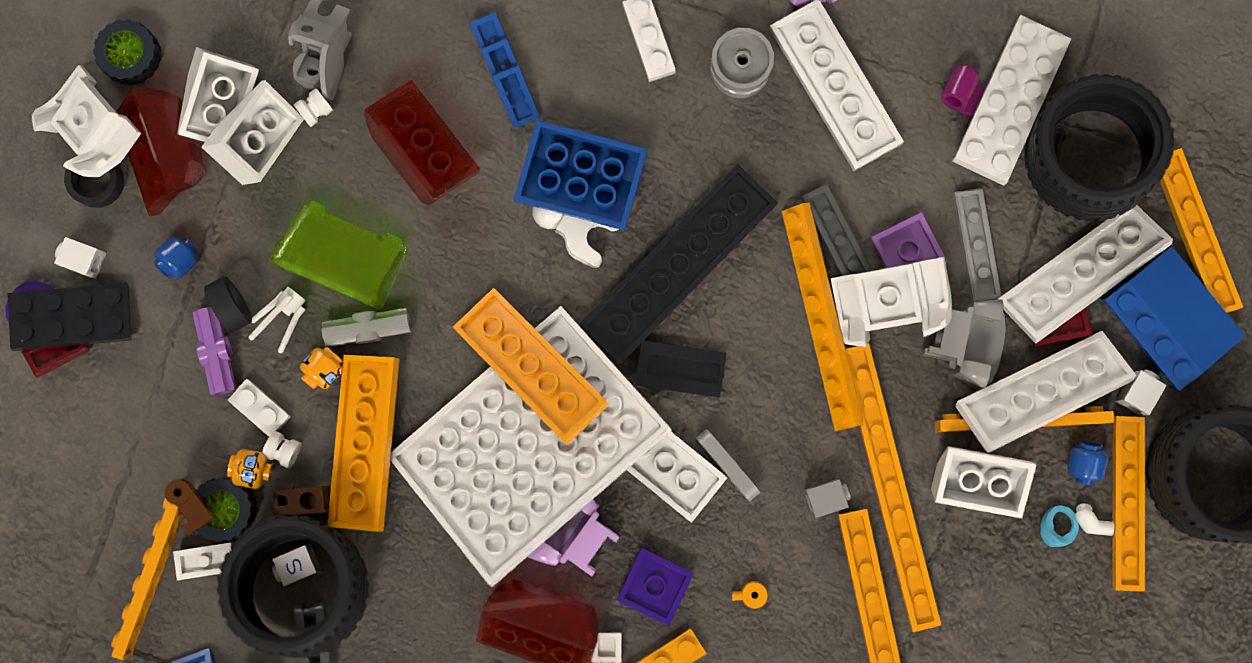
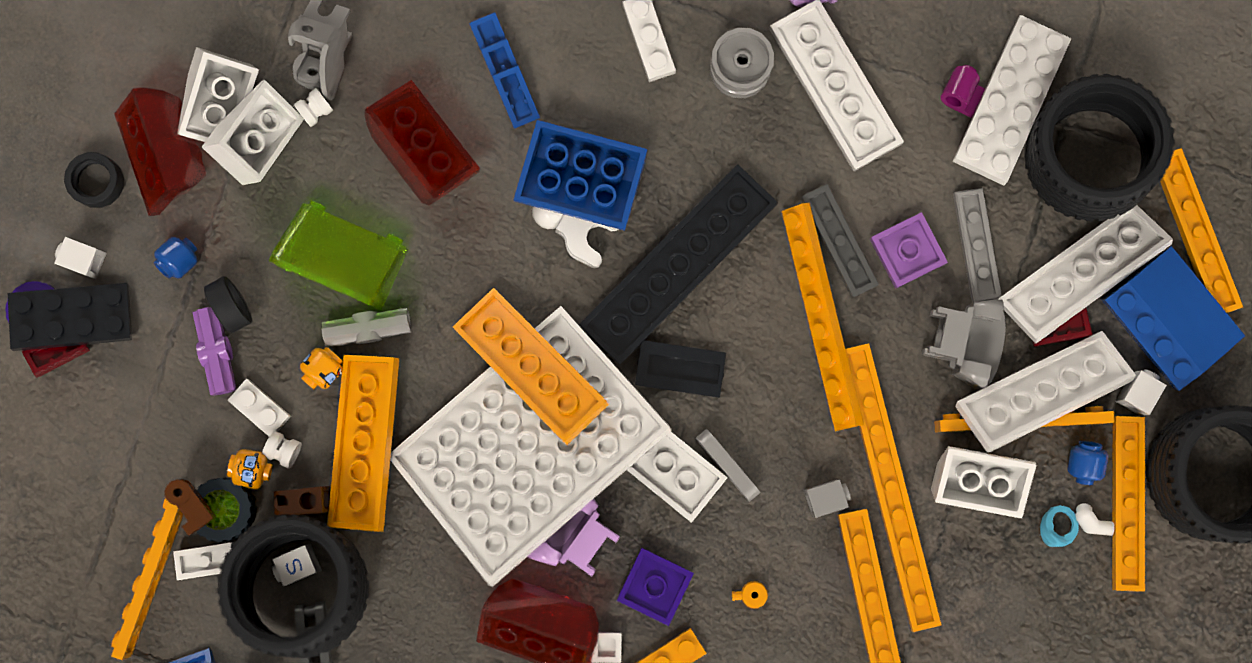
(87, 125): white piece -> none
(127, 52): black wheel -> none
(287, 302): white plant -> none
(893, 299): white piece -> none

